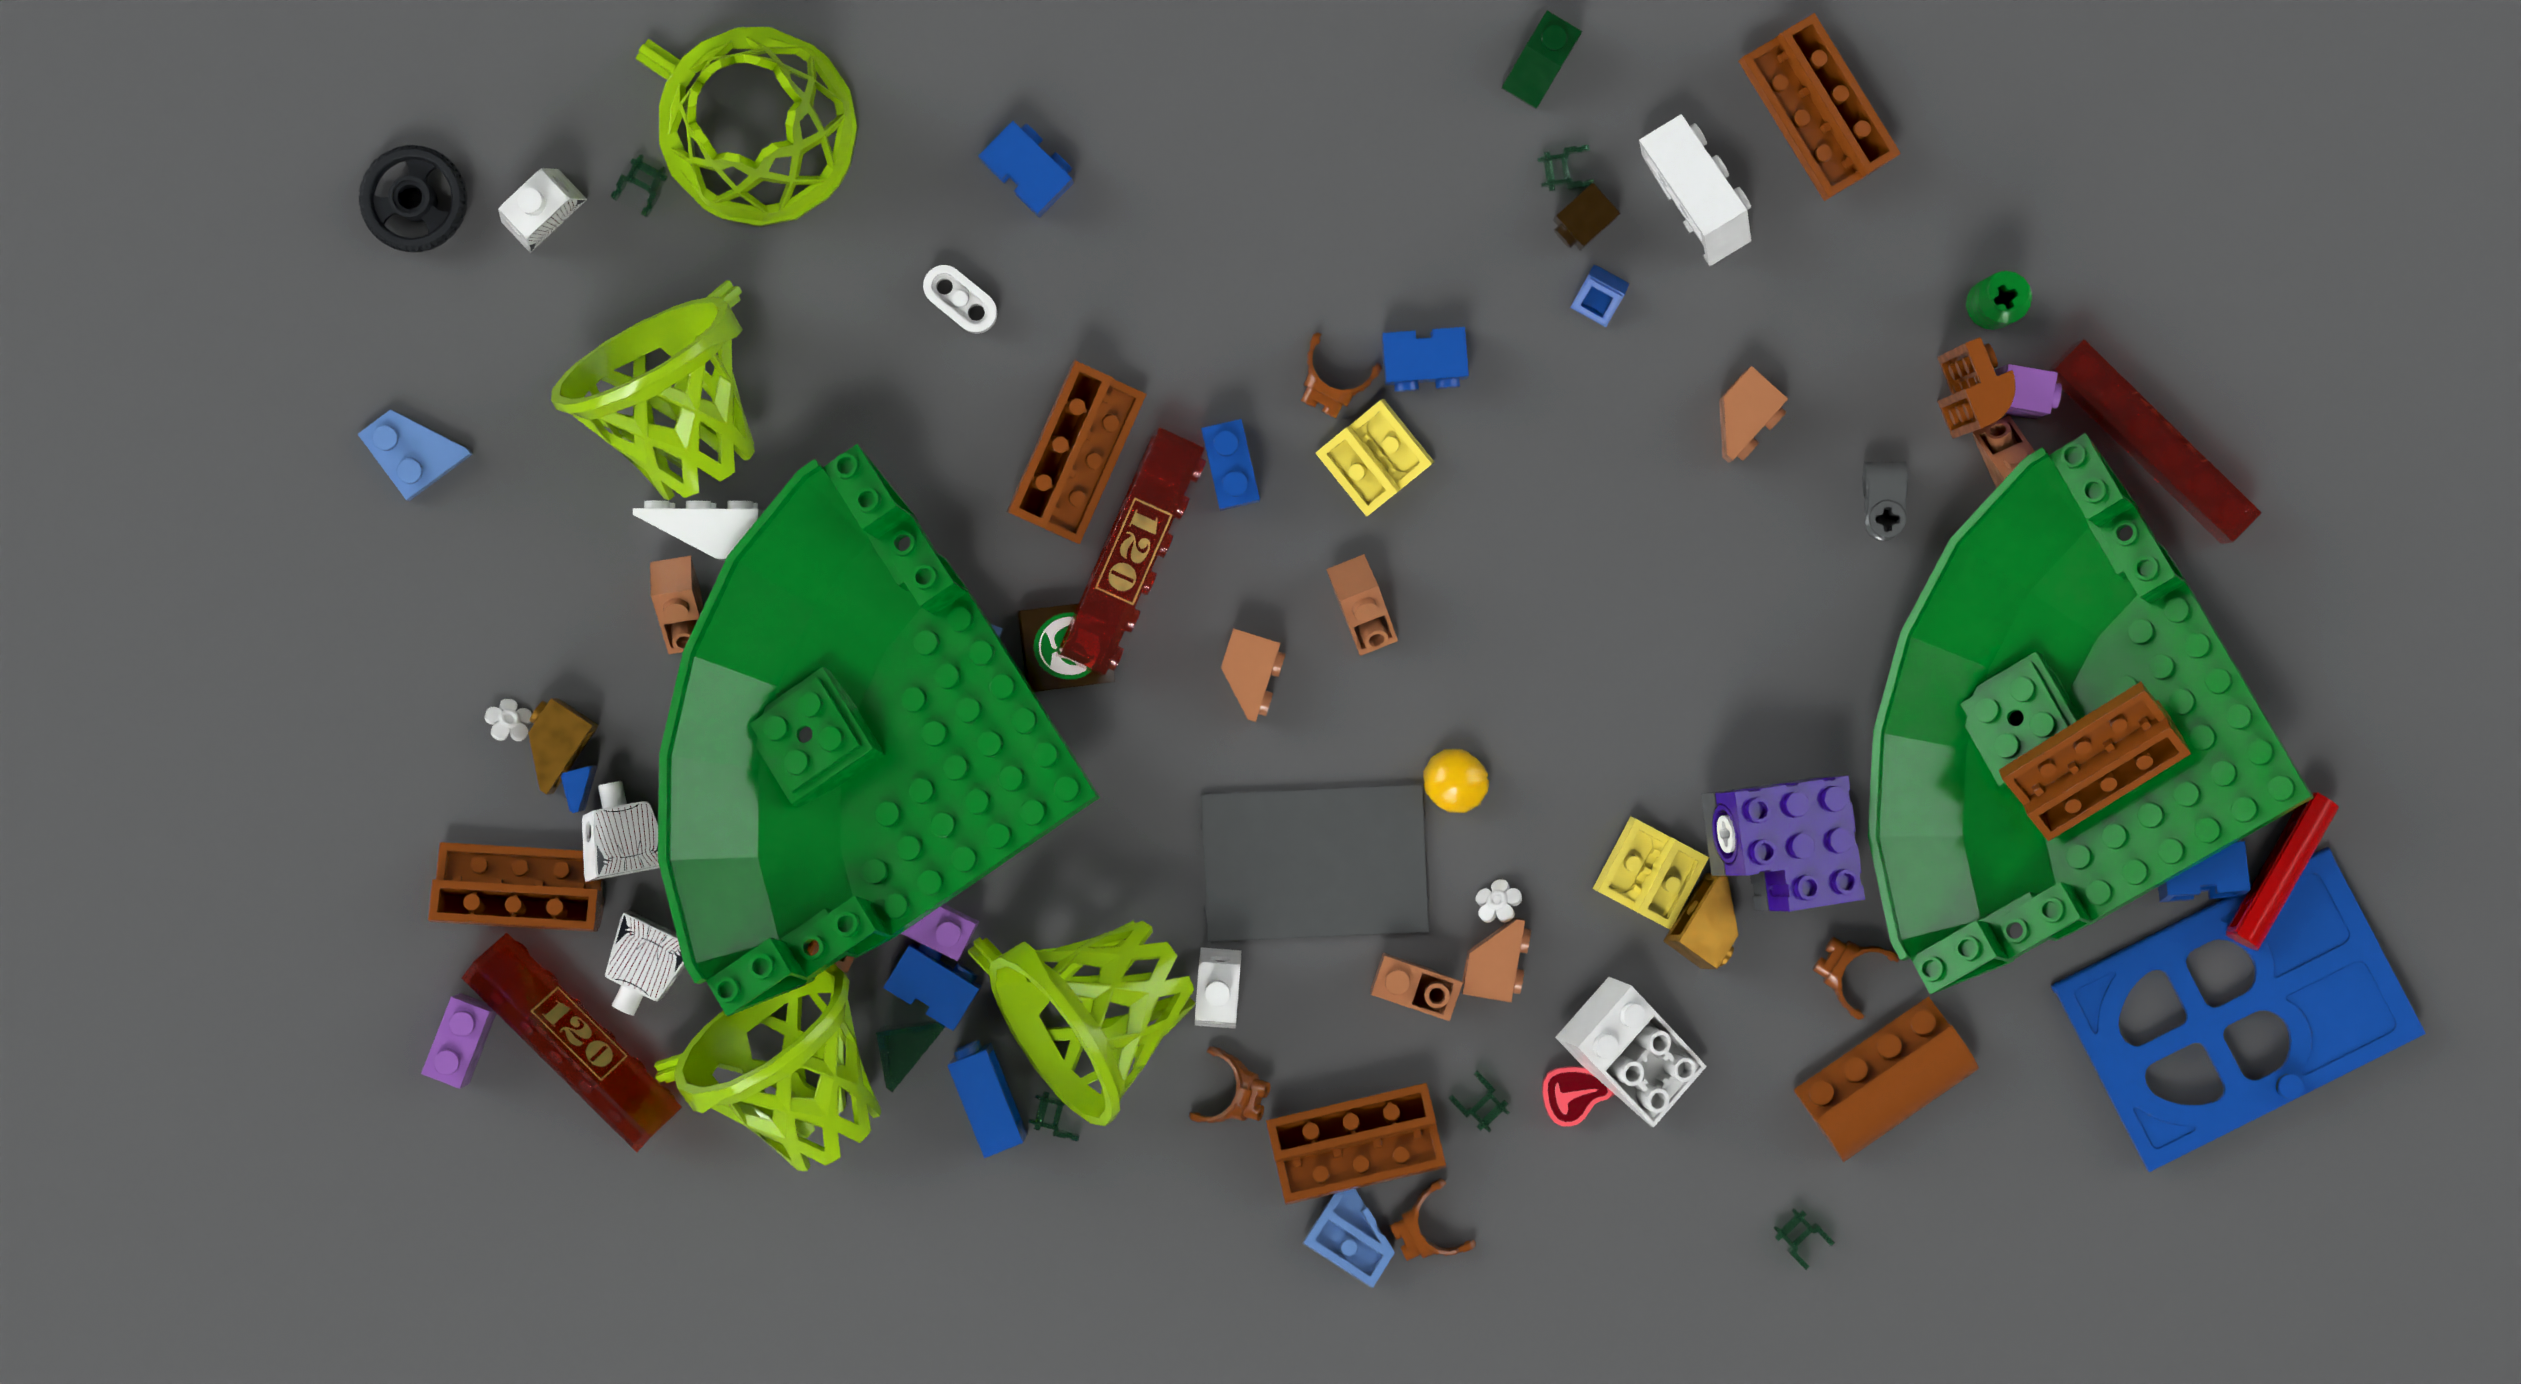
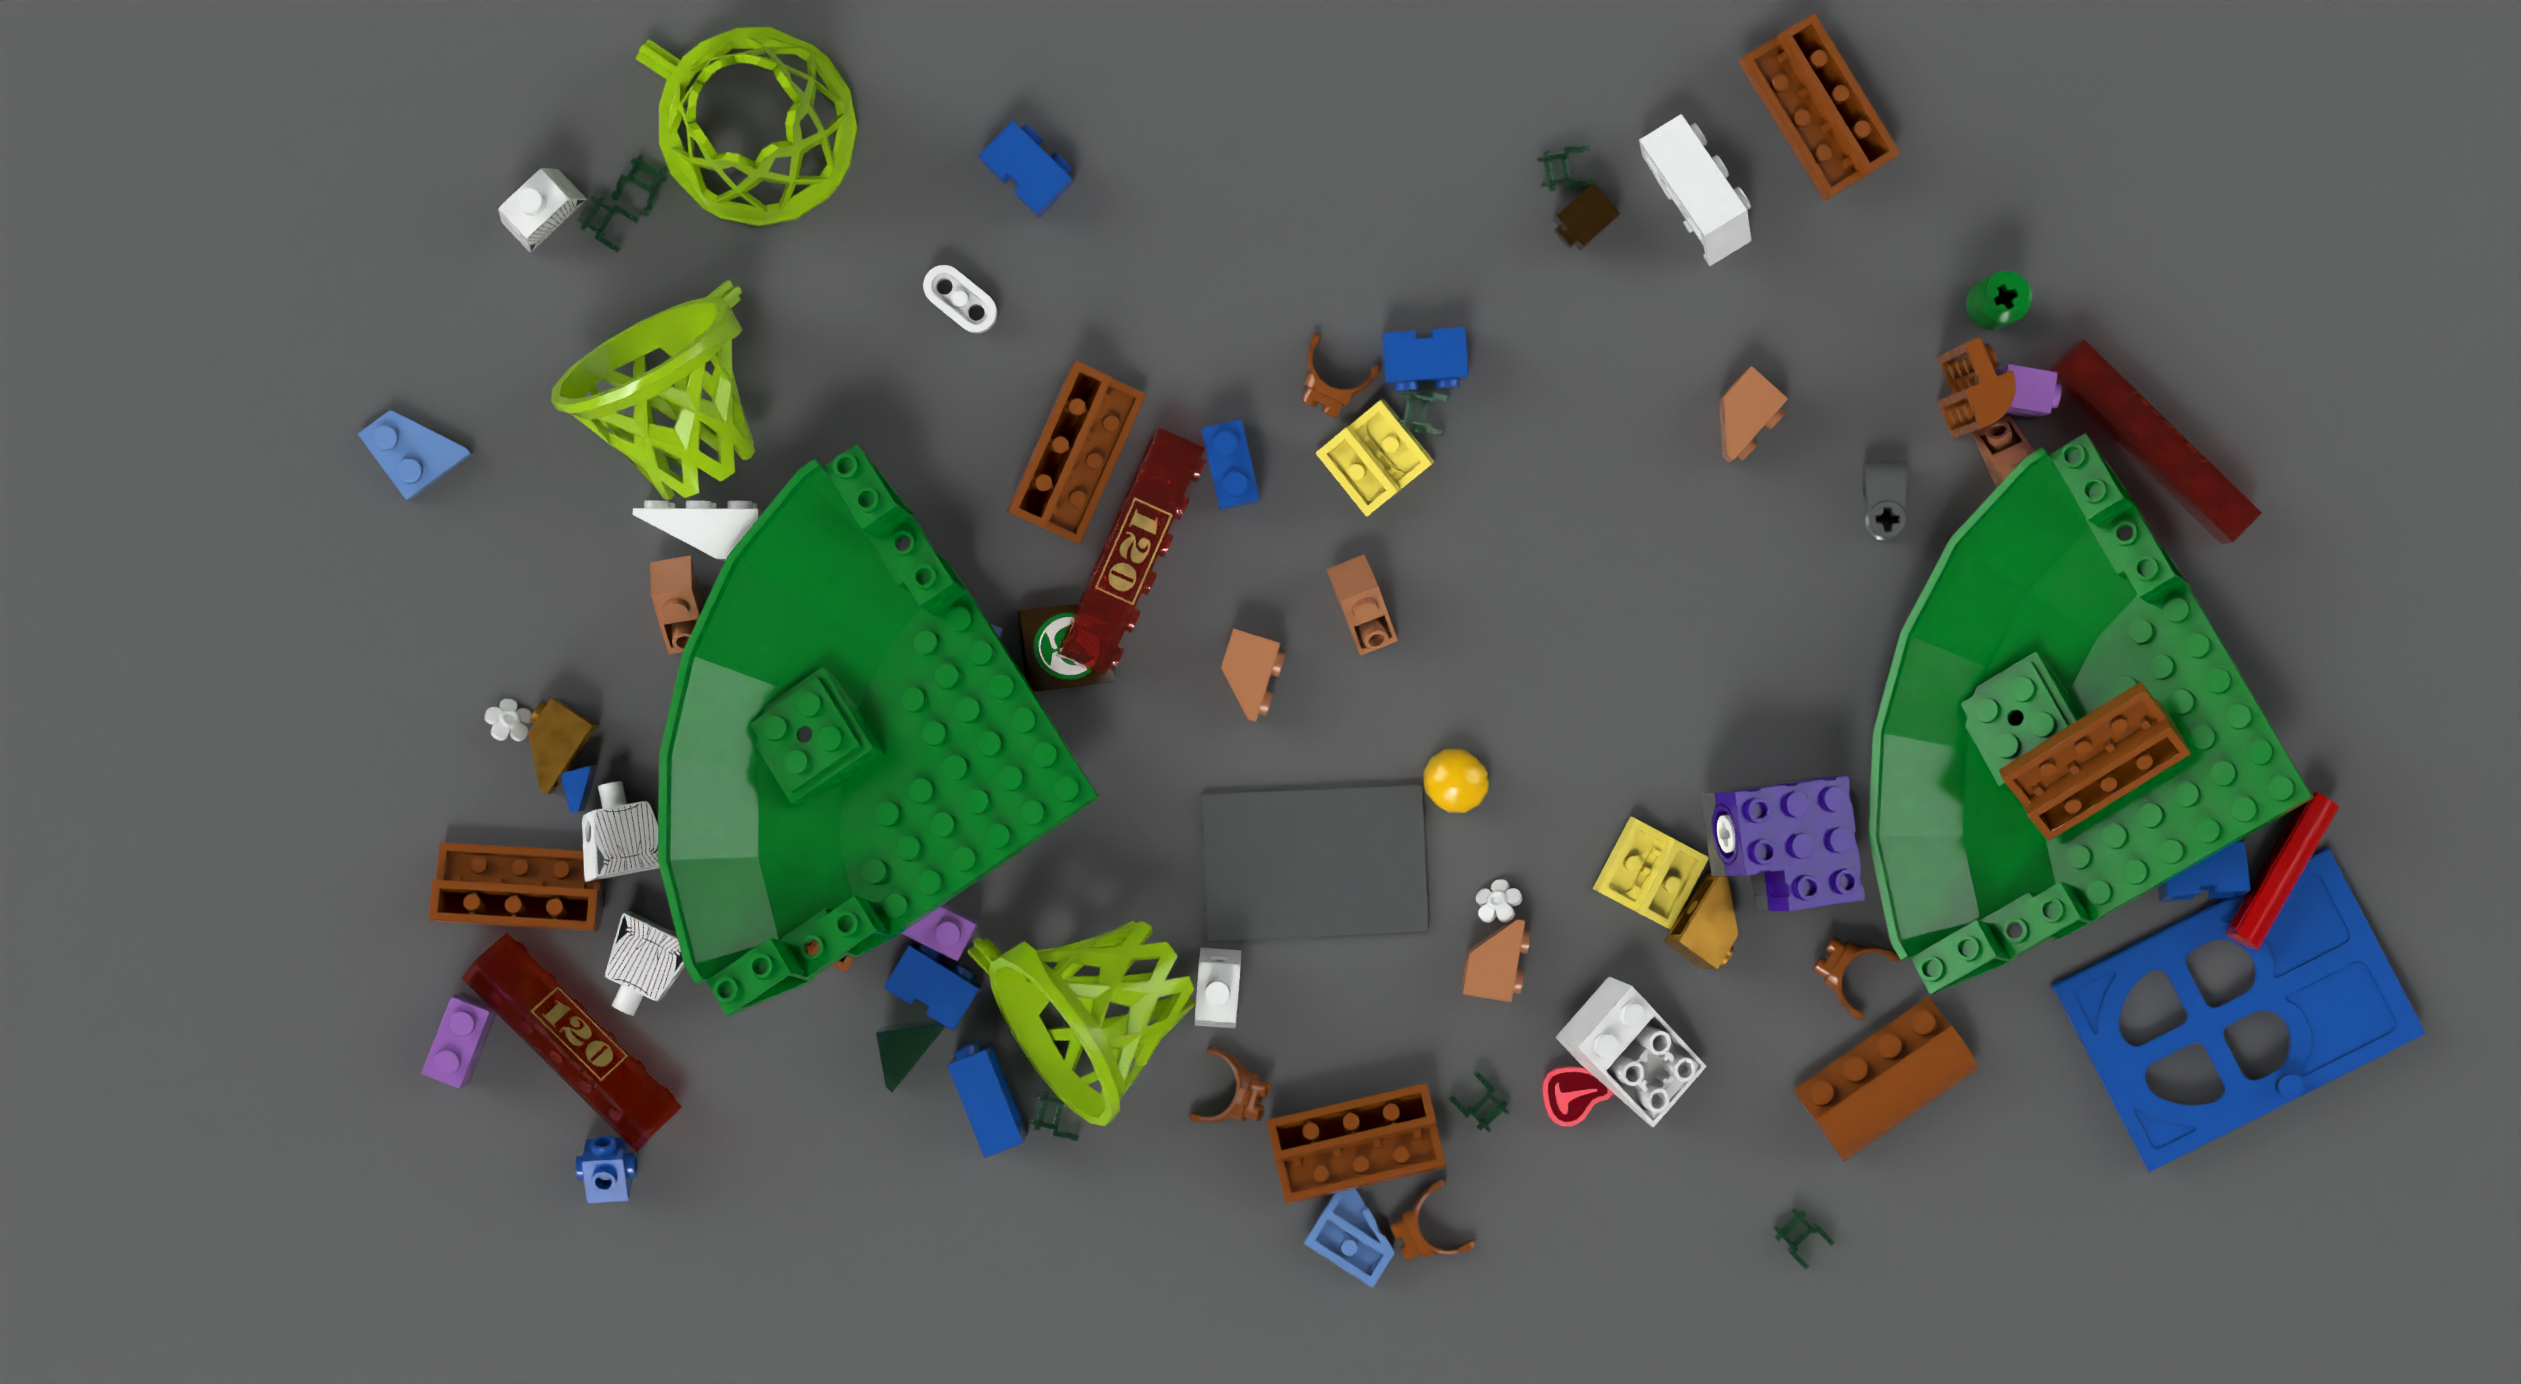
(421, 163): black wheel -> none
(597, 204): none -> clear green piece
(607, 1169): none -> blue brick
(818, 1049): lime piece -> none
(1416, 987): nougat slope -> none
(1421, 425): none -> clear green piece
(1541, 59): dark green slope -> none
(1600, 295): blue slope -> none

